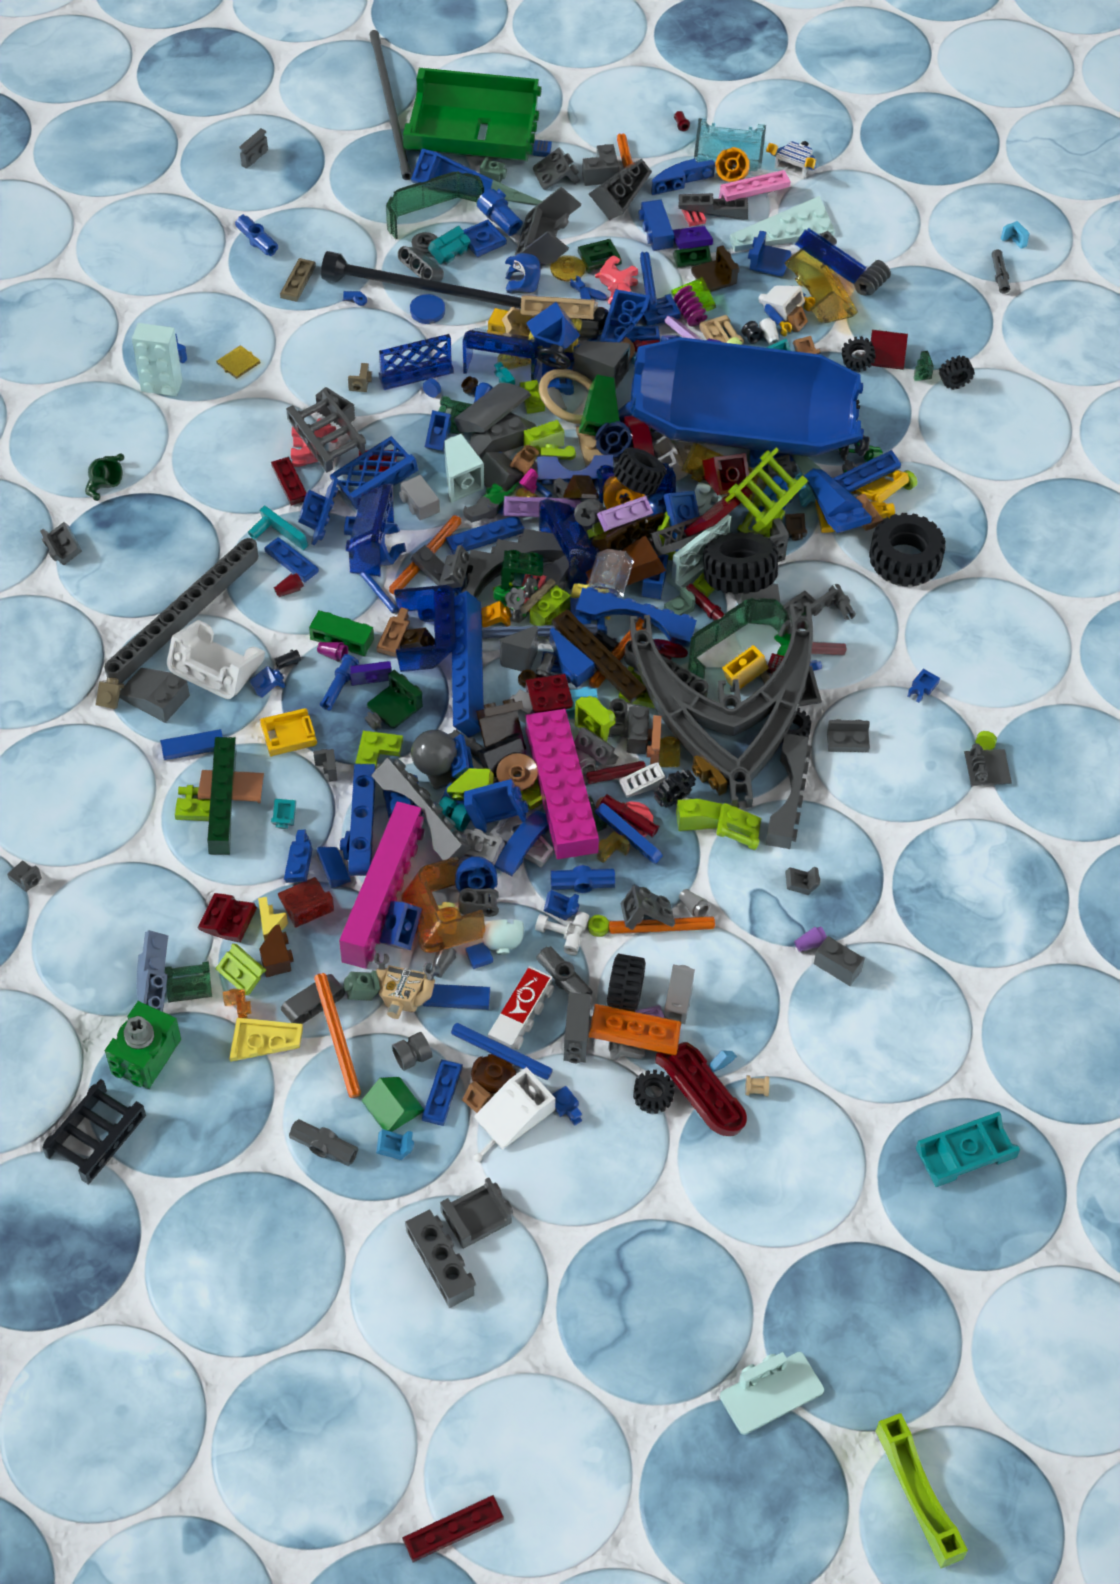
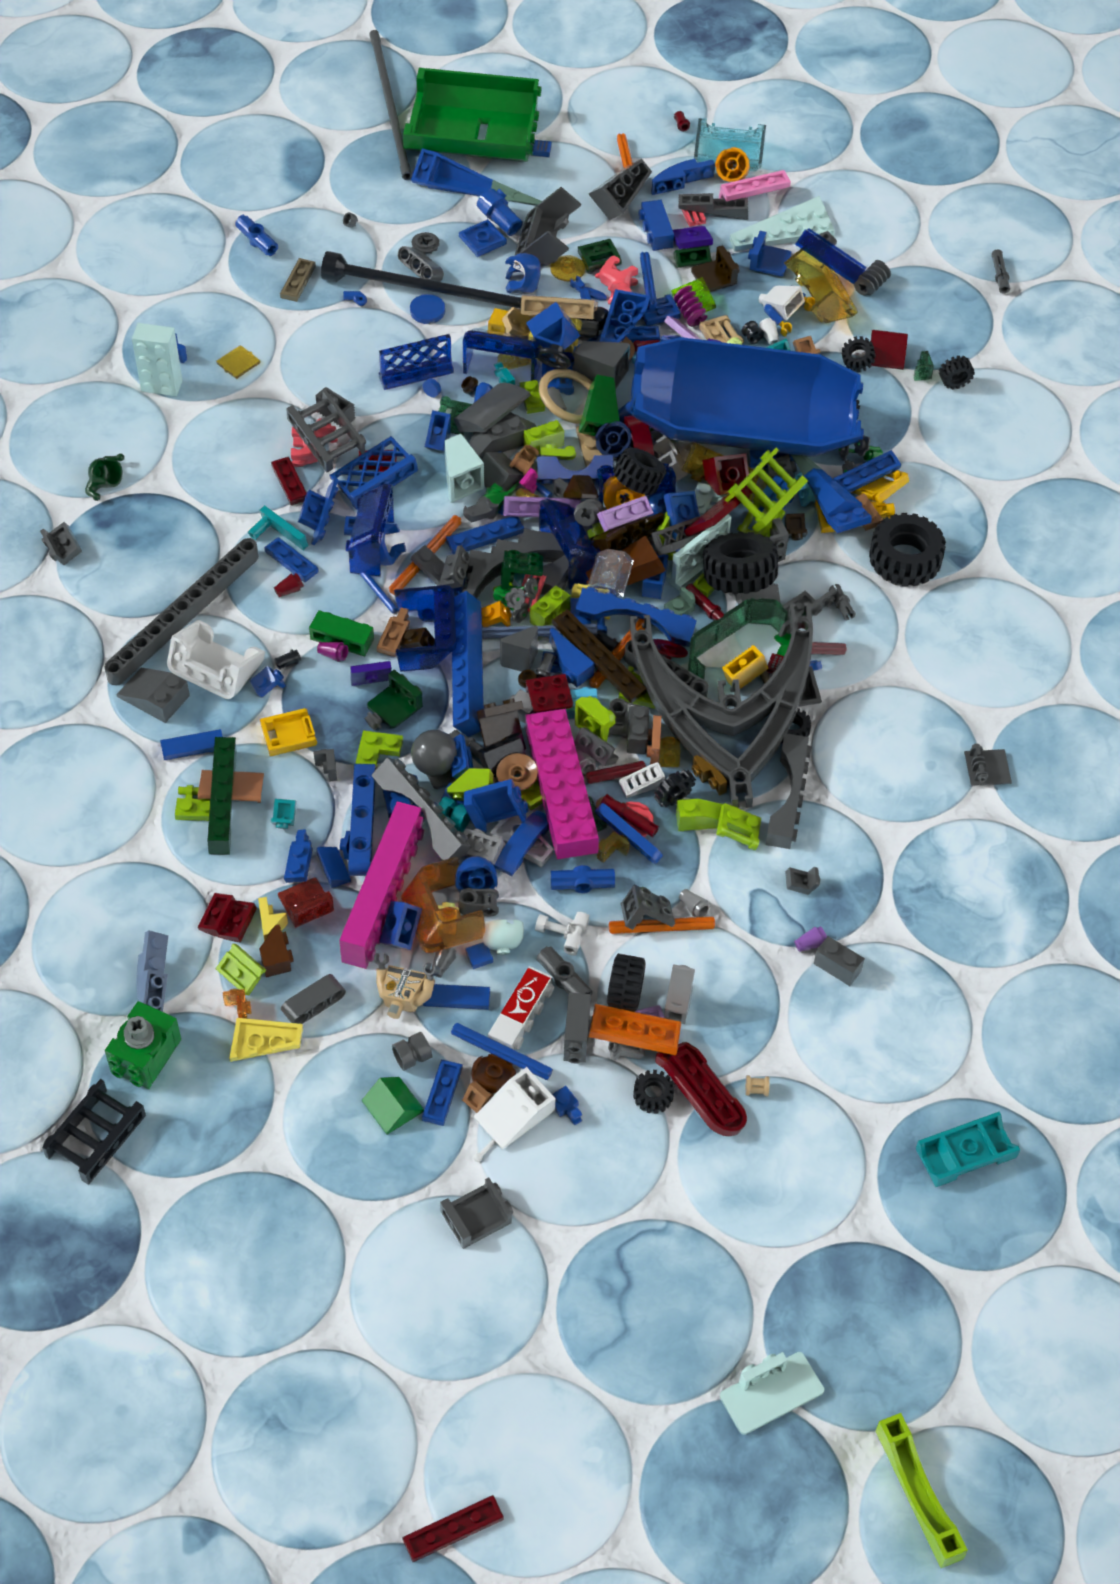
(25, 875): dark grey bracket -> none
(109, 693): dark tan bracket -> none
(188, 987): clear green plate -> none
(253, 148): dark grey plate -> none
(323, 1142): dark grey piece -> none
(337, 1035): orange axle -> none
(342, 675): blue pin -> none
(350, 223): none -> dark grey hinge
(360, 382): dark tan bracket -> none
(361, 985): sand green brick -> none
(394, 1144): dark azure bracket -> none
(419, 497): light grey brick -> none
(430, 193): clear green windscreen -> none
(449, 245): teal brick -> none
(454, 1290): dark grey brick -> none
(493, 169): sand green brick -> none
(537, 596): dark tan piece -> none
(554, 168): dark grey bracket -> none
(561, 905): blue bracket -> none
(598, 925): lime tile -> none
(602, 167): dark grey brick -> none
(722, 1060): dark azure tile -> none
(793, 158): torso -> none
(797, 319): medium nougat tile -> none
(848, 736): dark grey bracket -> none
(912, 480): lime tile -> none
(923, 683): blue plate -> none
(986, 740): lime tile -> none
(1016, 233): medium azure bracket -> none

